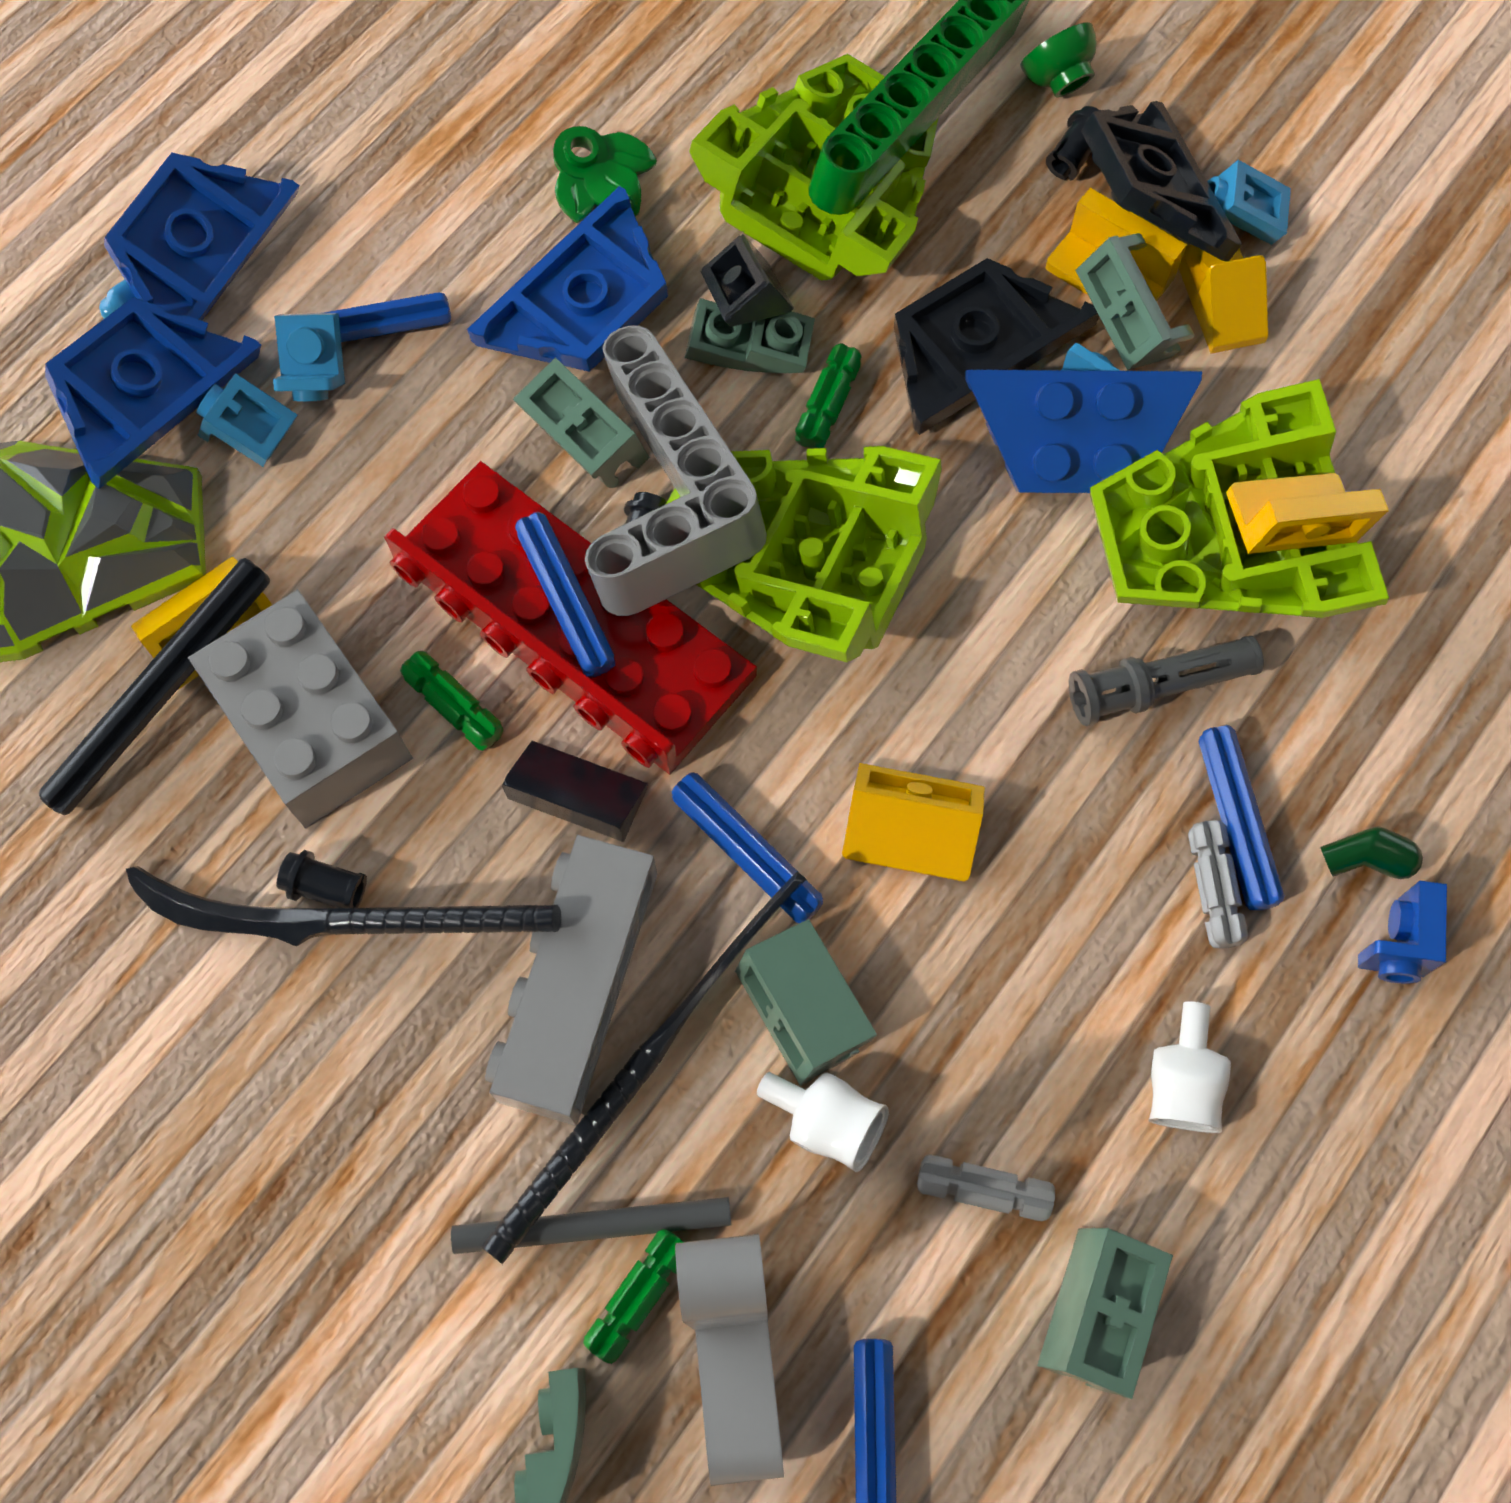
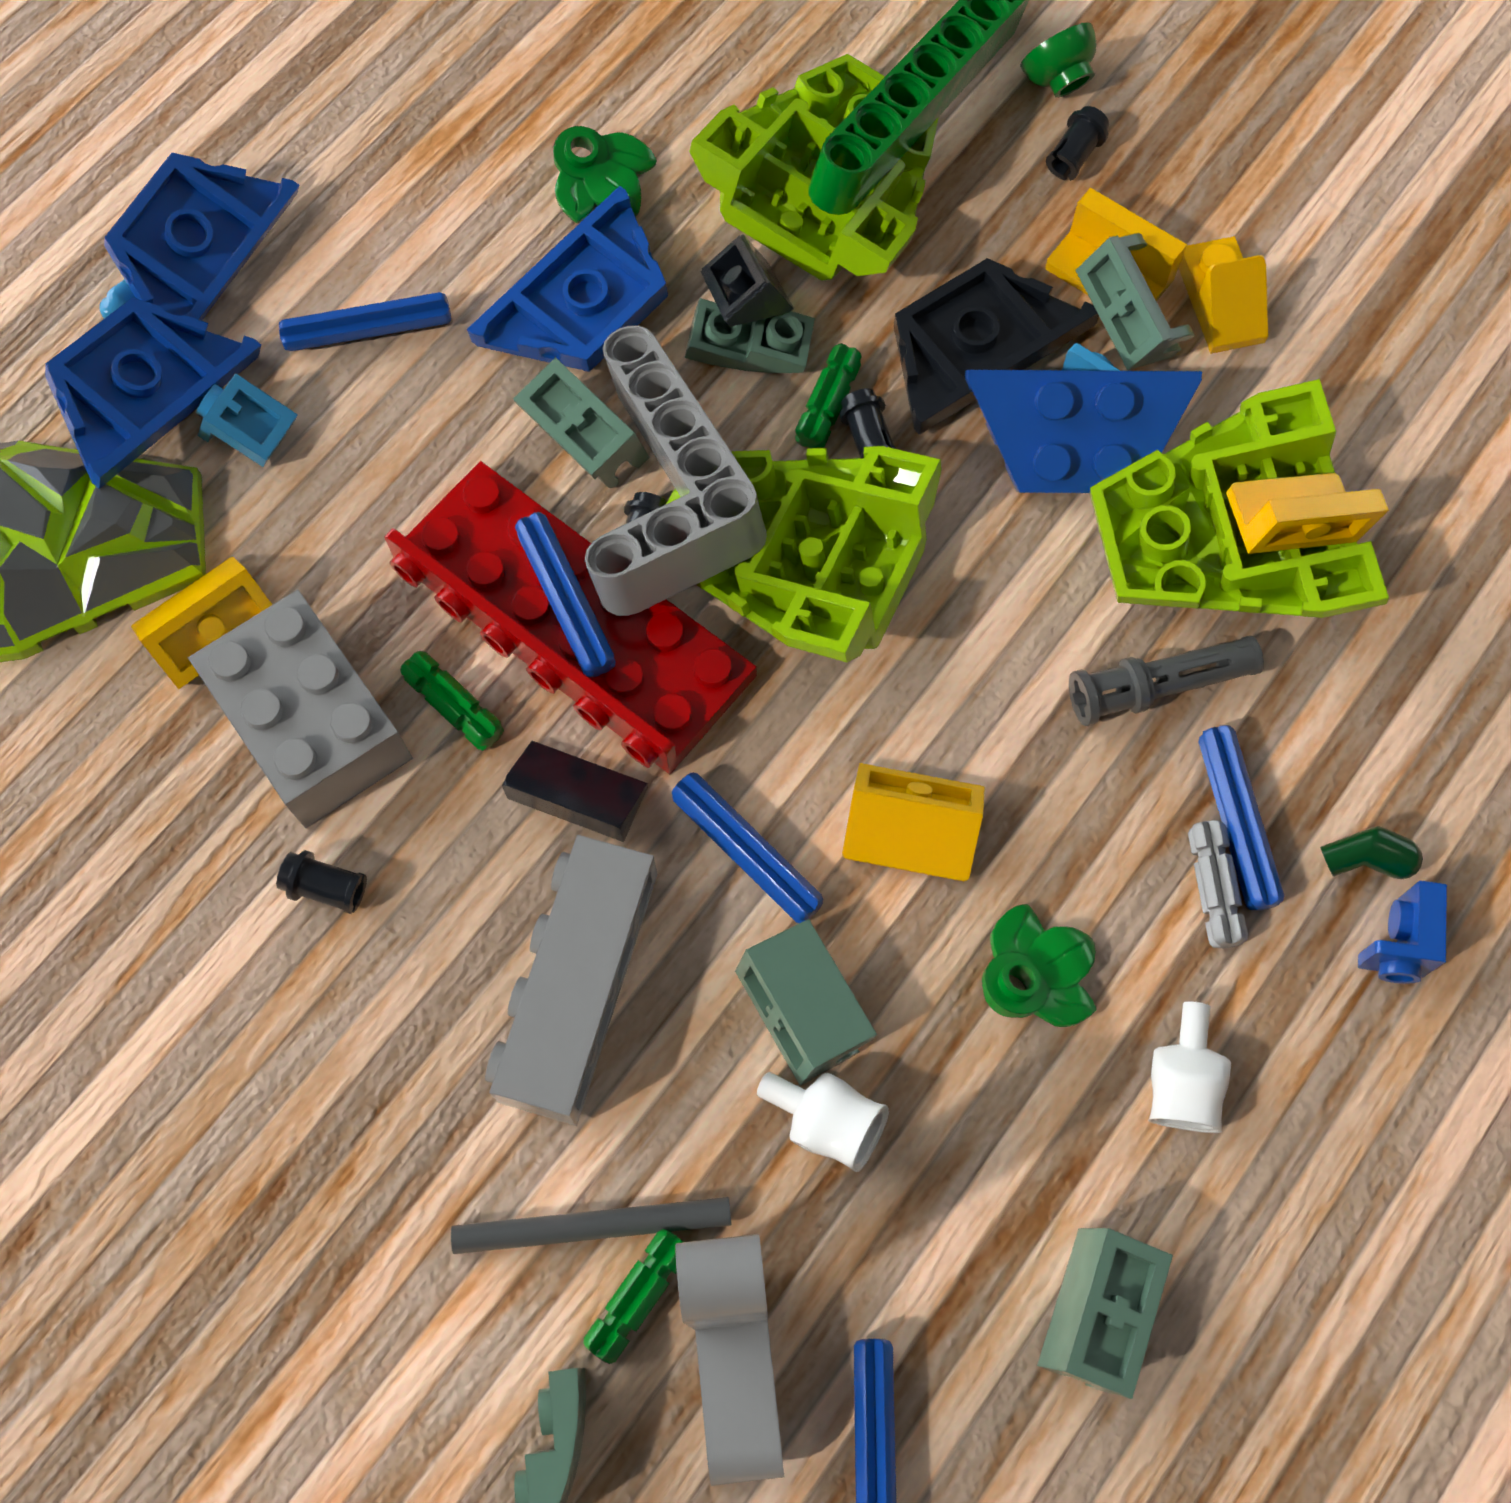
(152, 688): black axle -> none
(301, 924): black piece -> none
(309, 355): dark azure bracket -> none
(617, 1096): black piece -> none
(864, 415): none -> black pin
(986, 1188): light grey axle -> none
(1045, 962): none -> green plate
(1158, 176): black wing -> none
(1253, 201): dark azure bracket -> none

